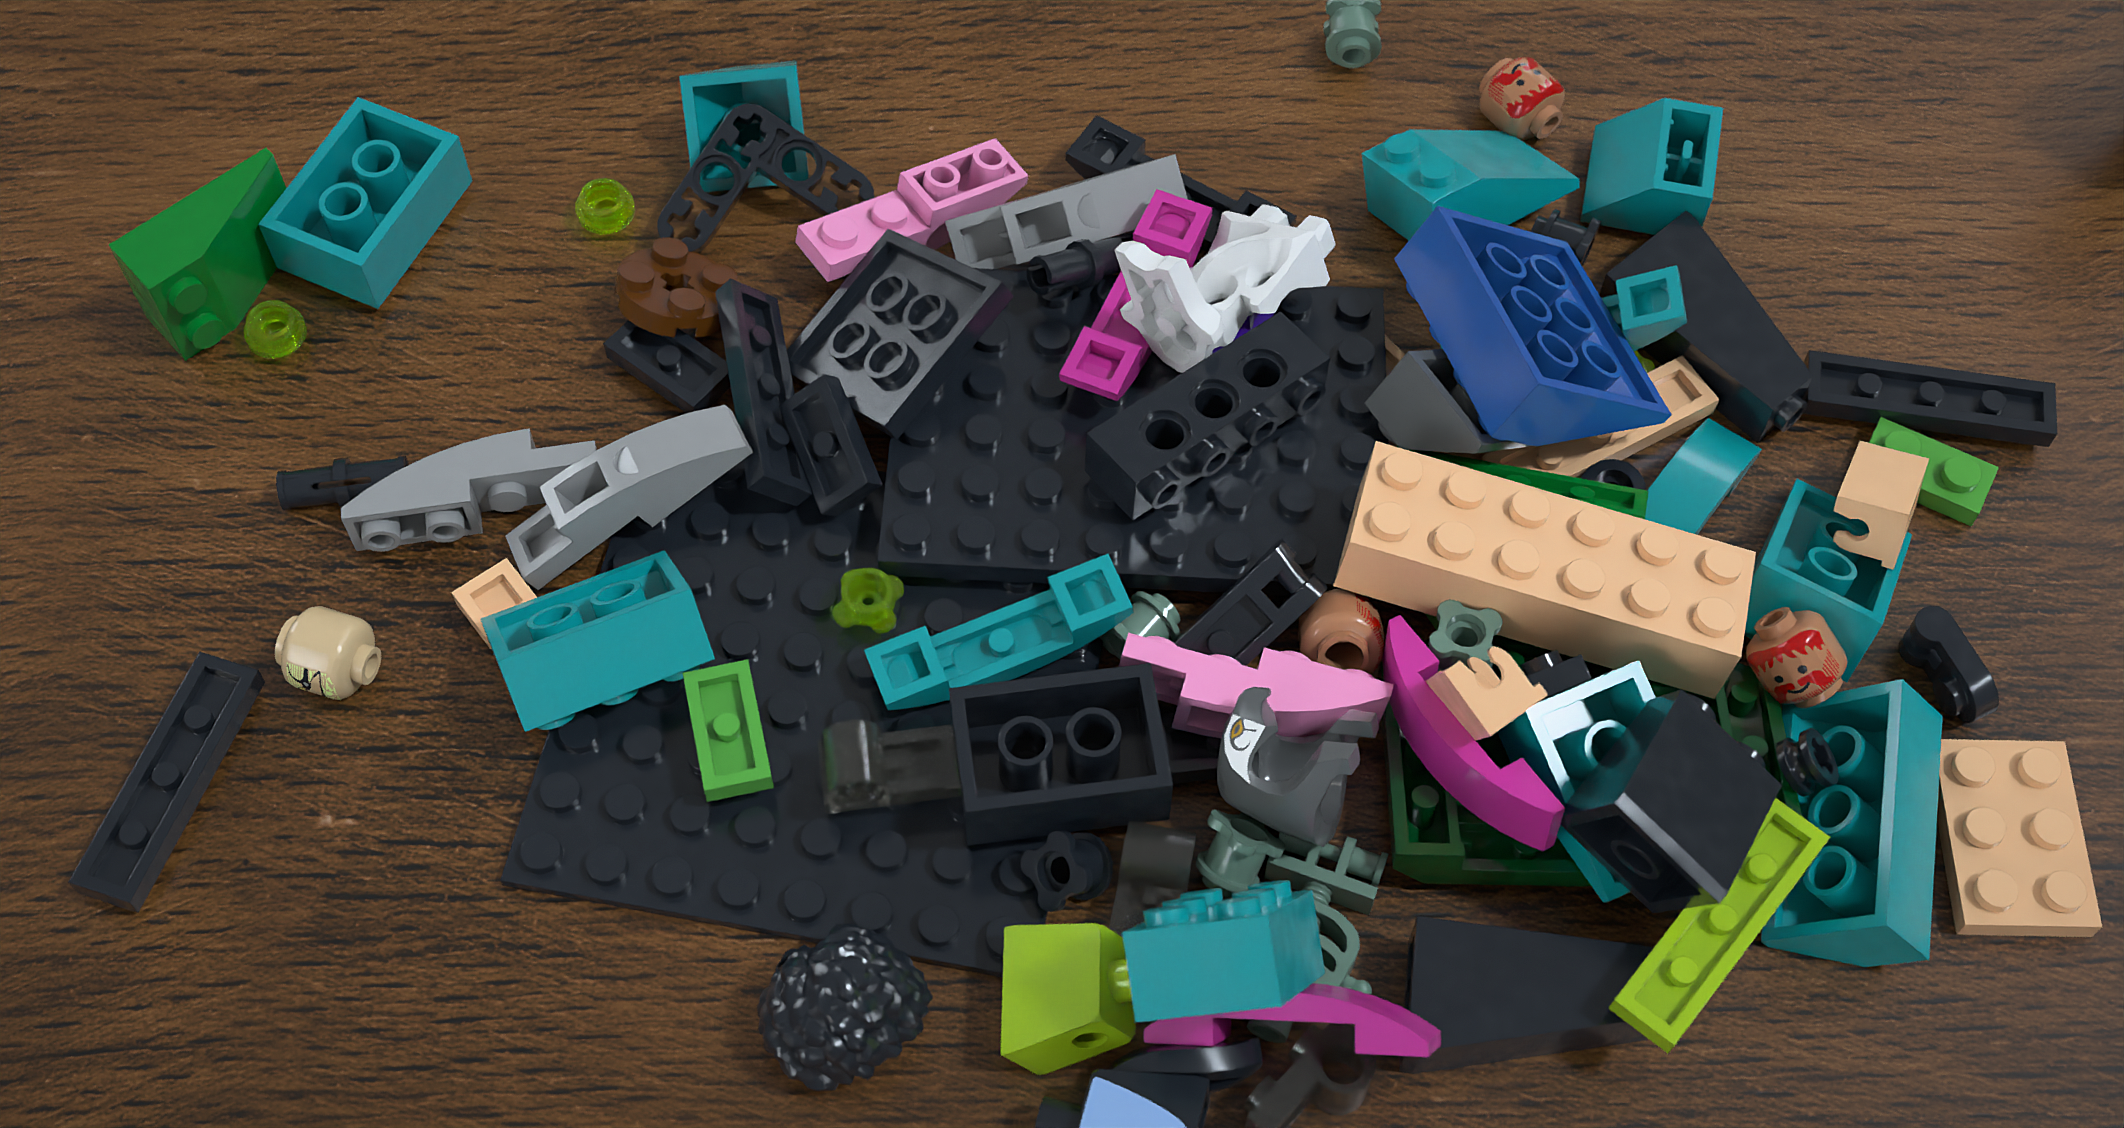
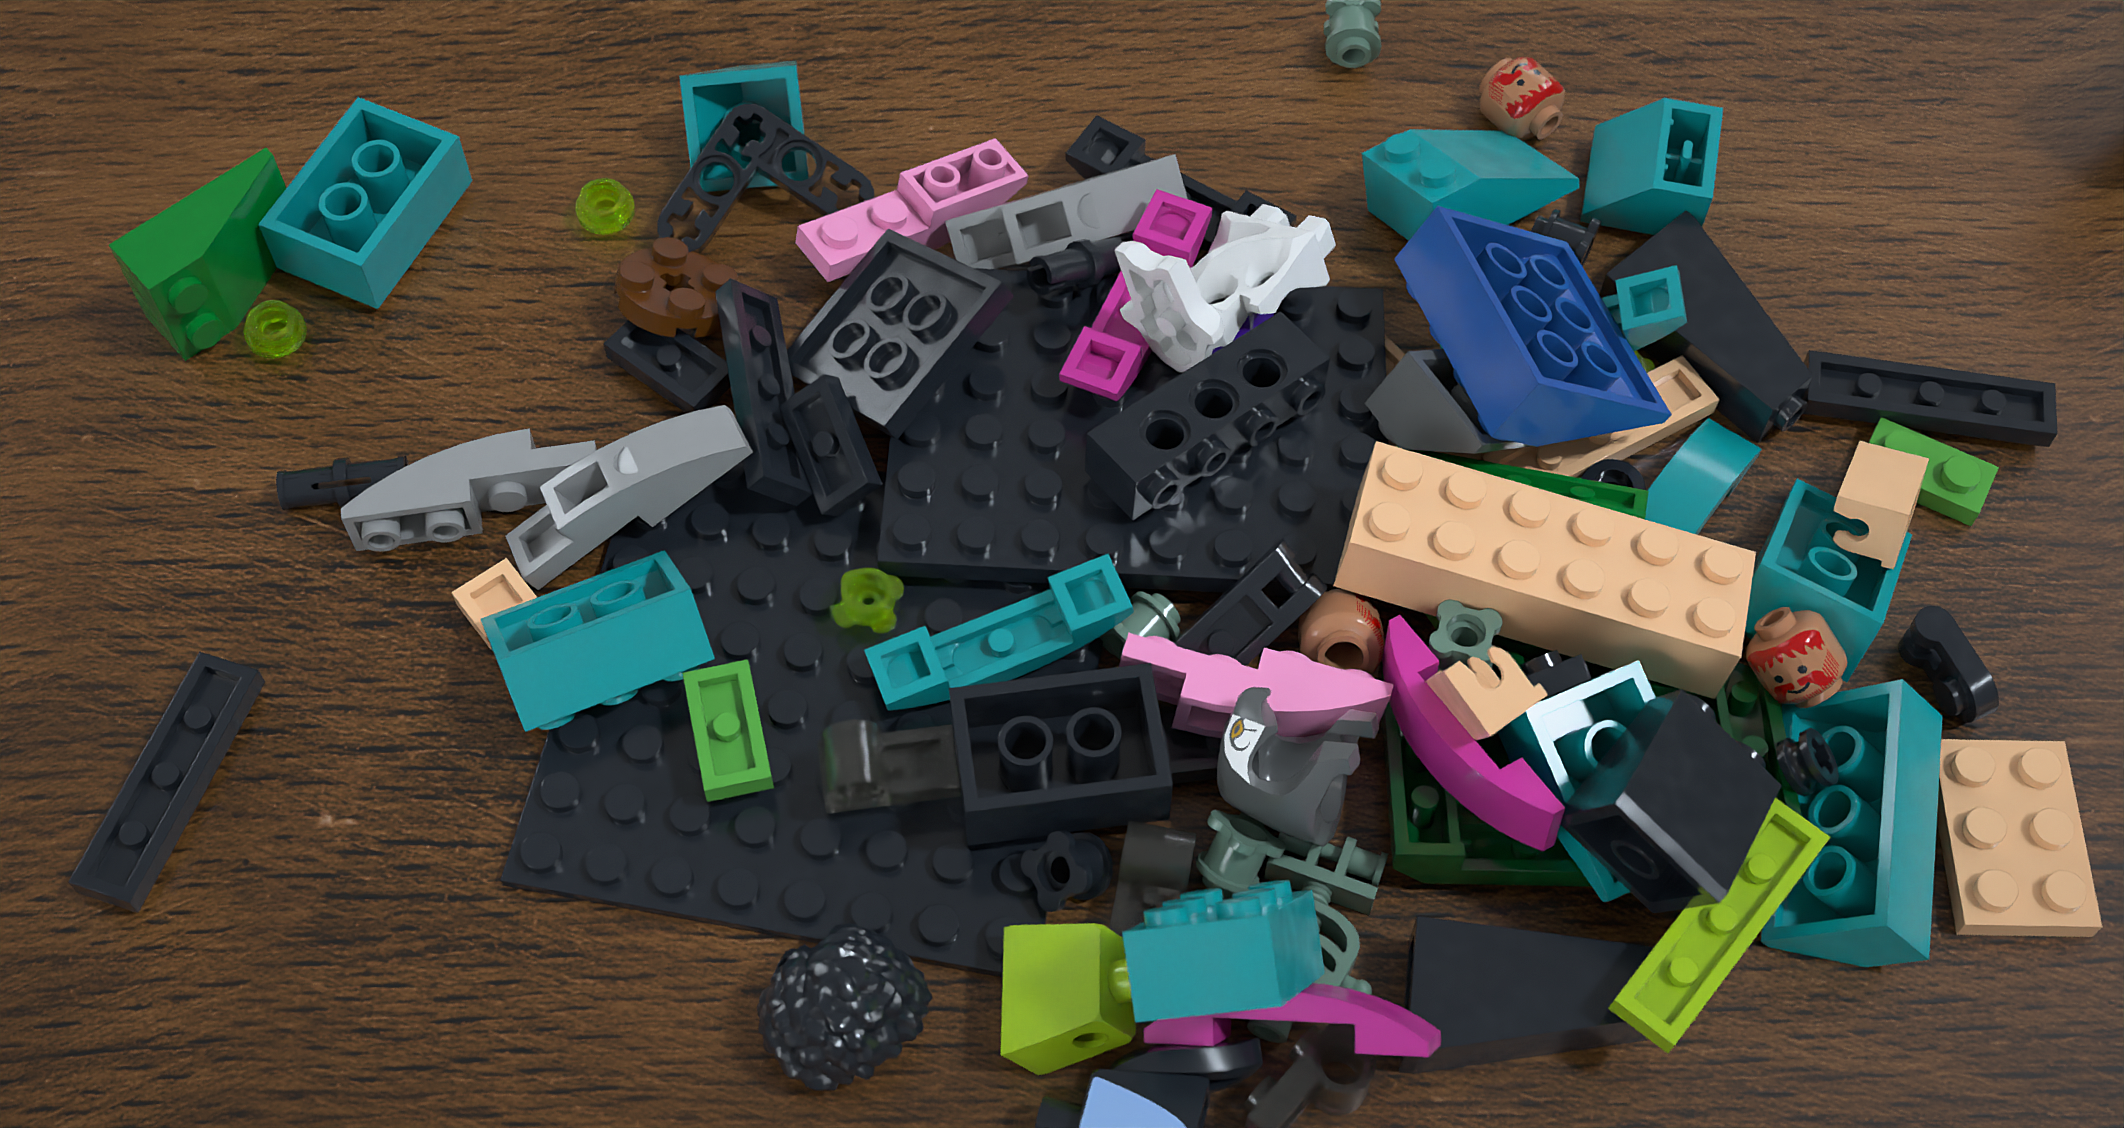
(327, 652): tan head -> none

